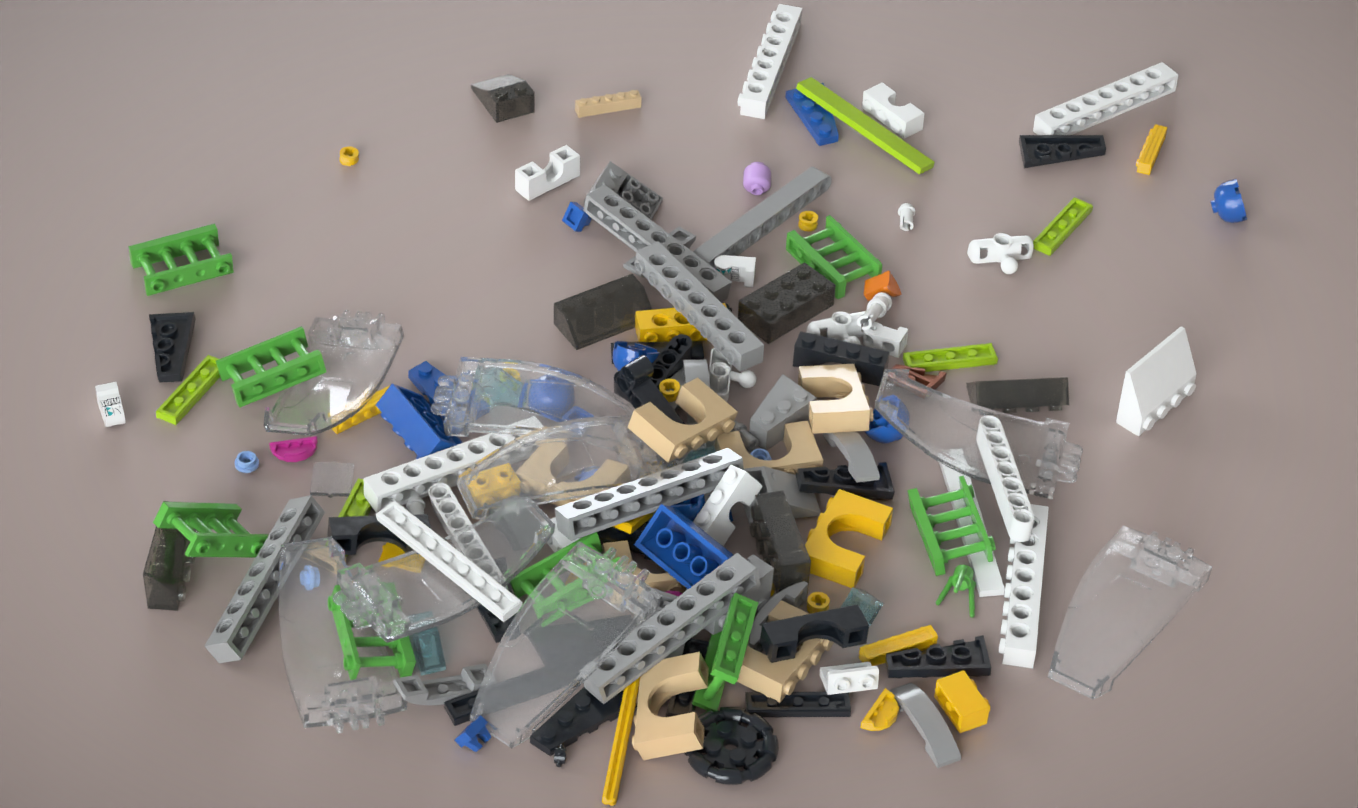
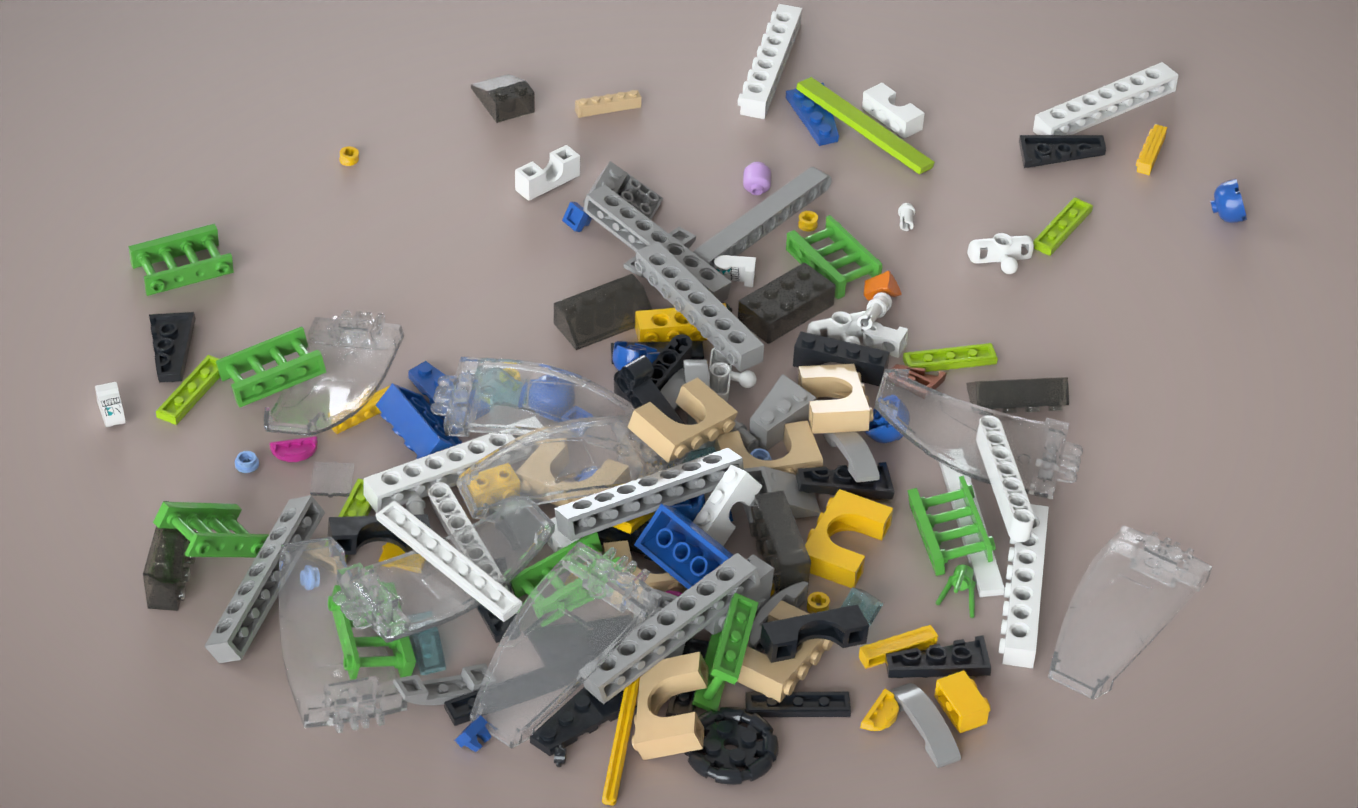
(670, 384): yellow bush -> none
(849, 677): white bracket -> none
(1157, 383): white slope -> none

